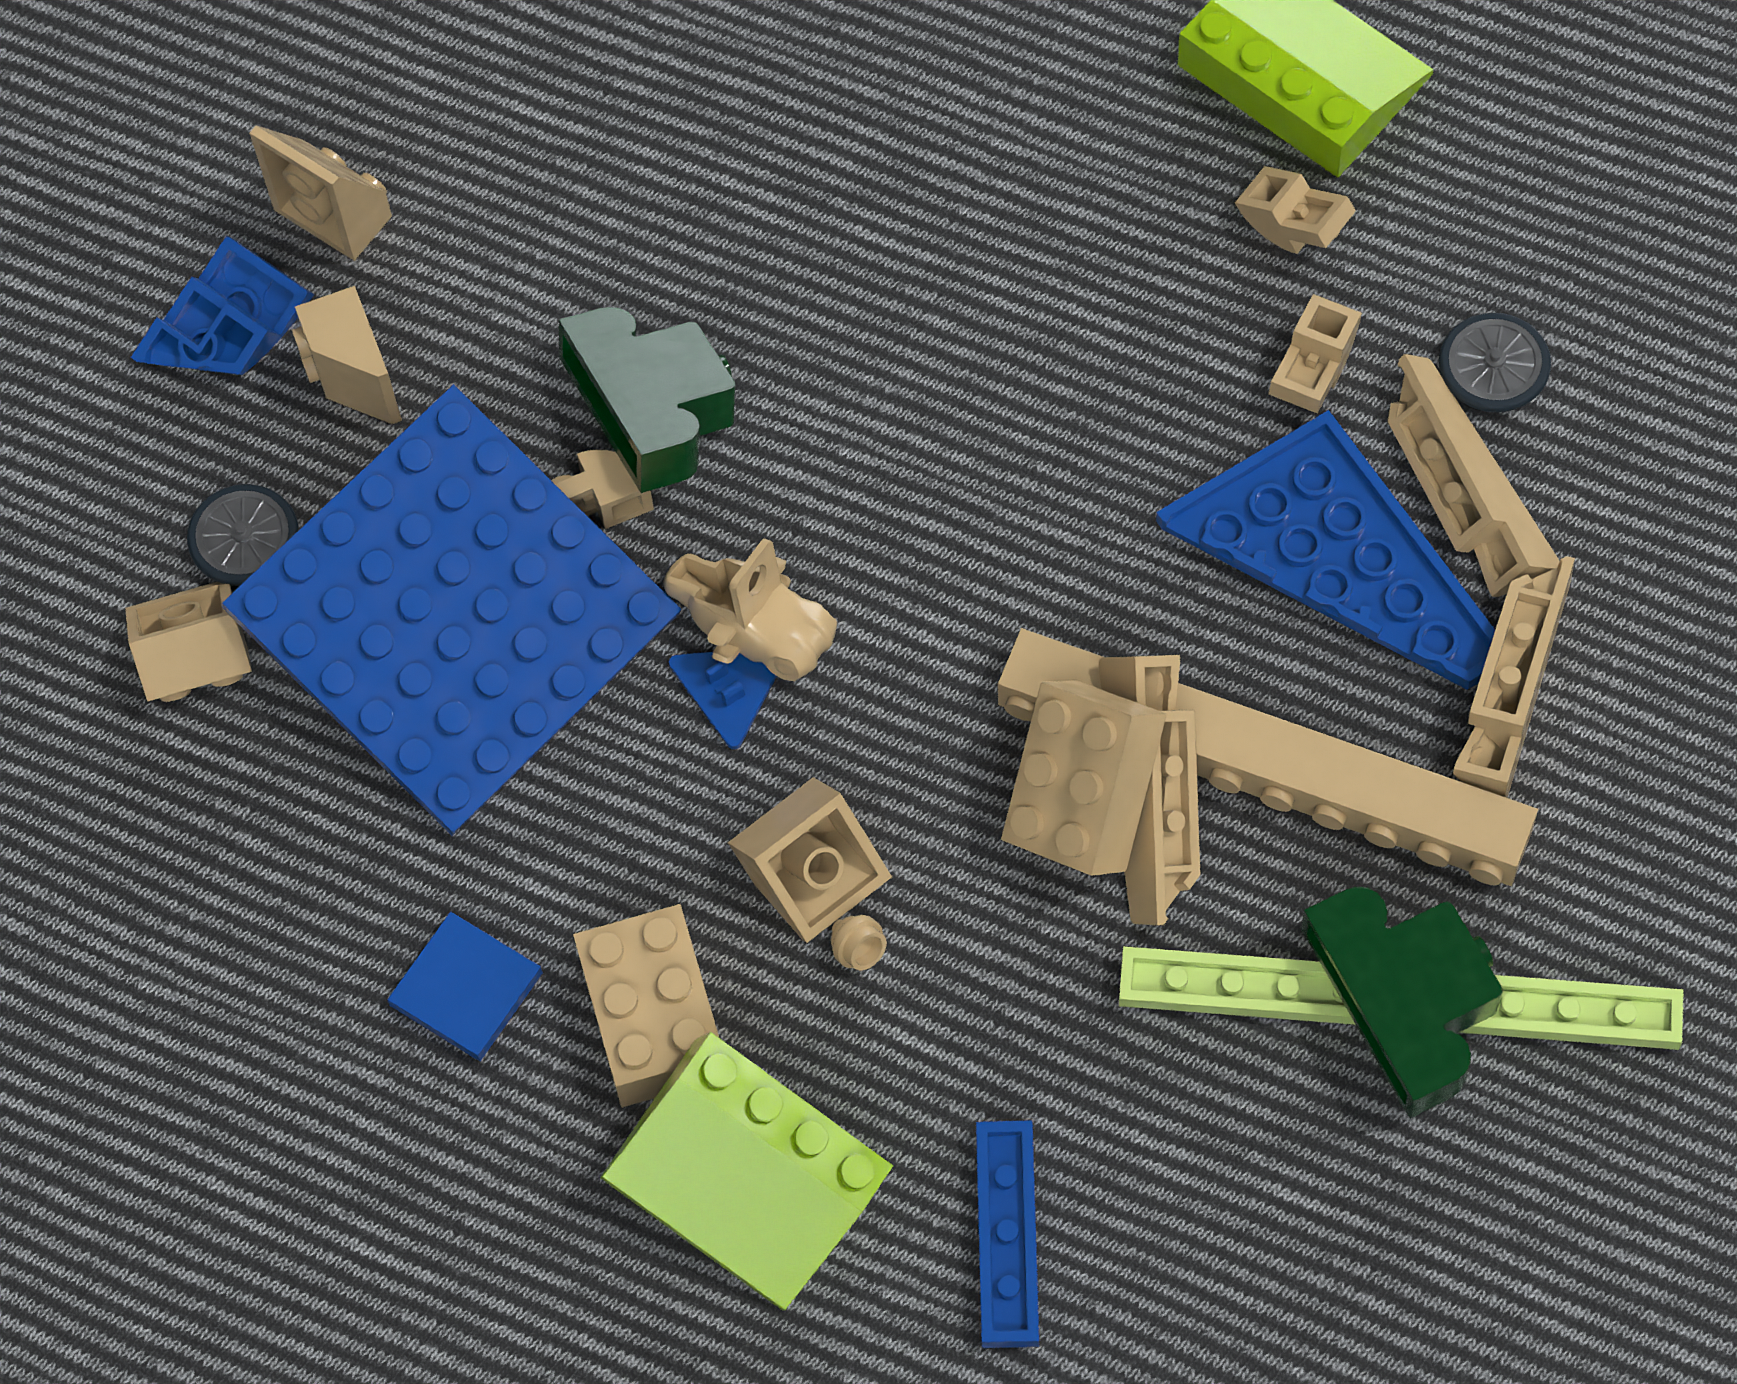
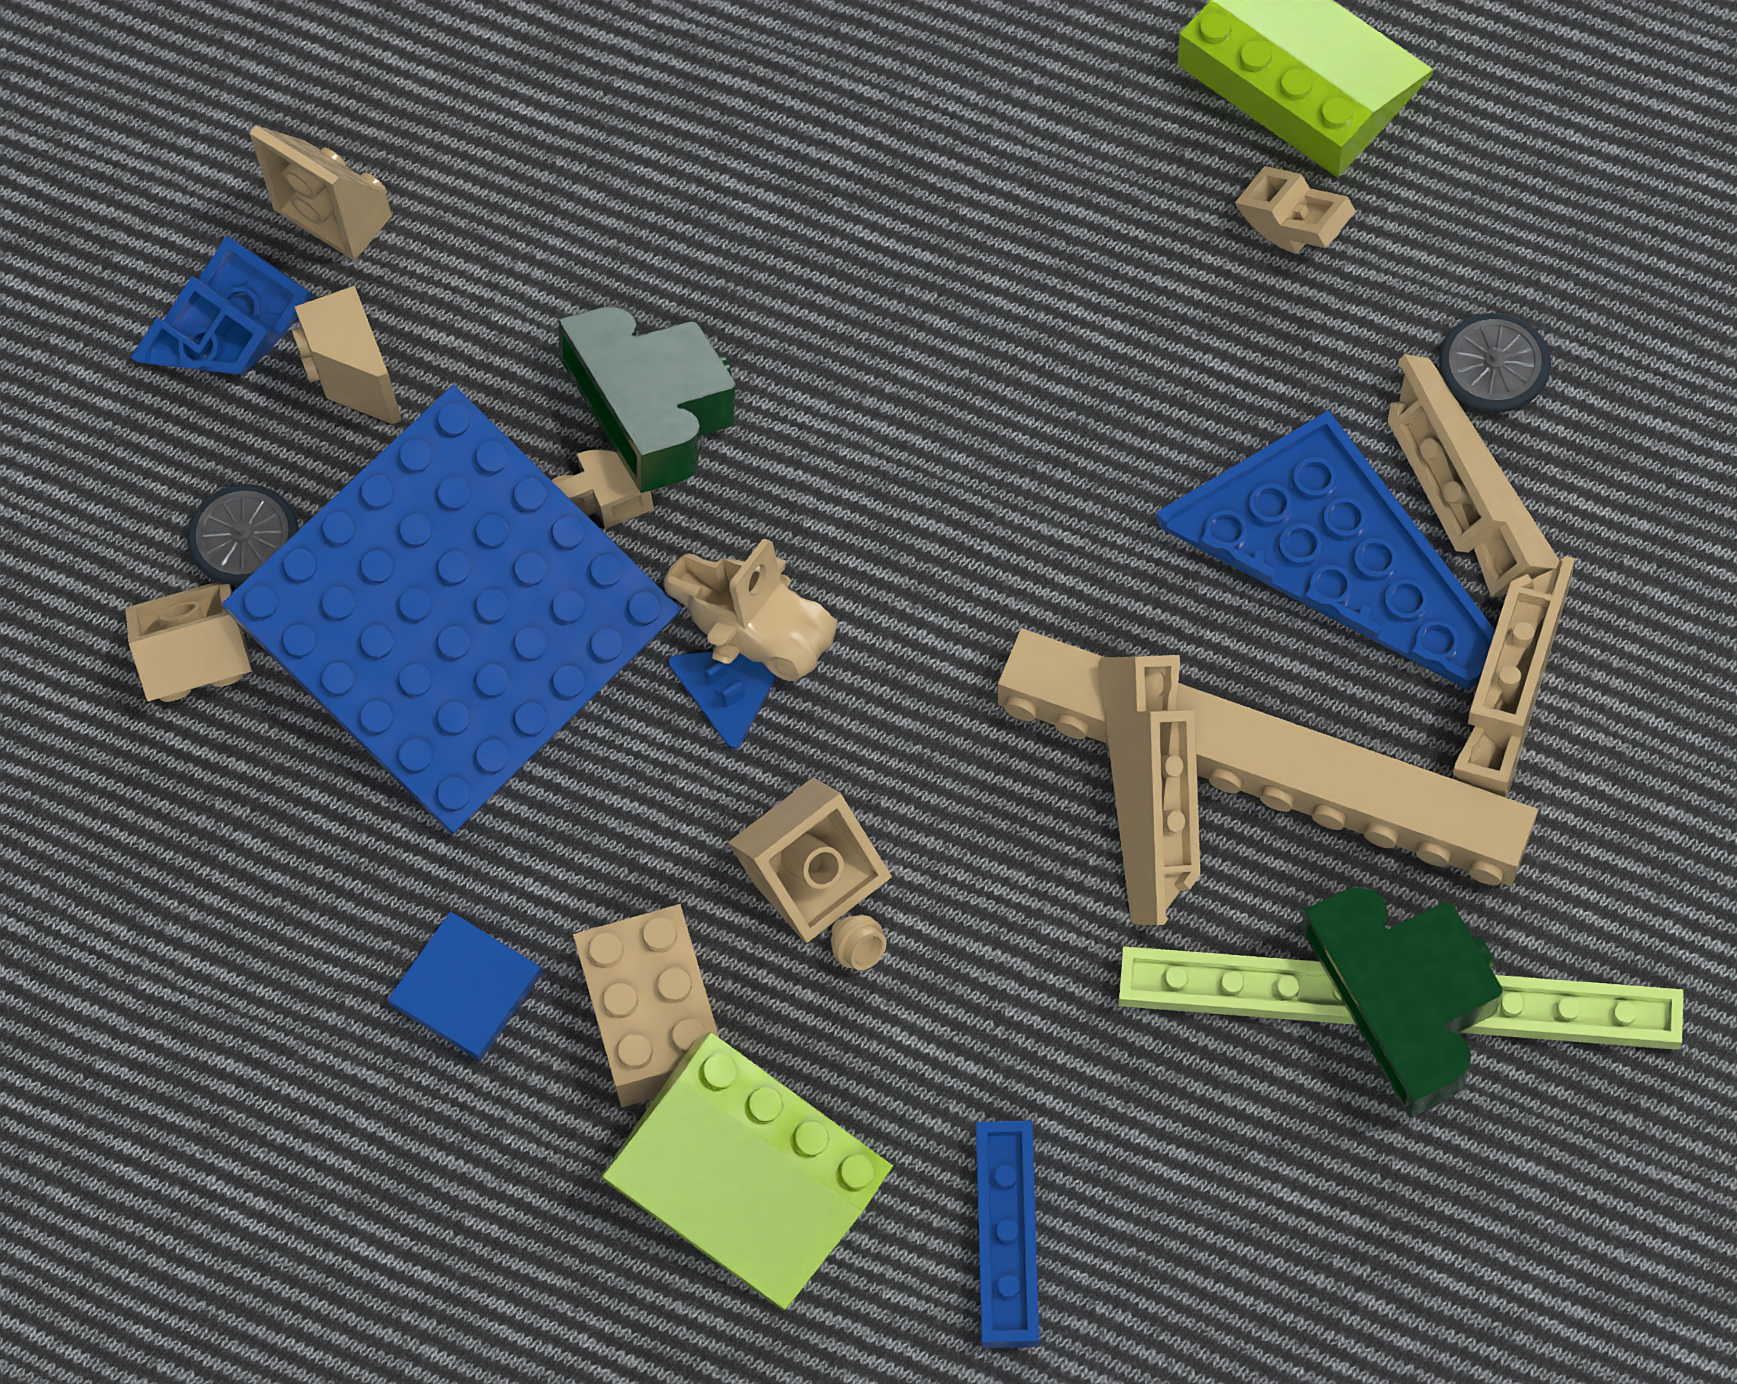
(1083, 777): tan brick -> none
(1316, 353): tan brick -> none

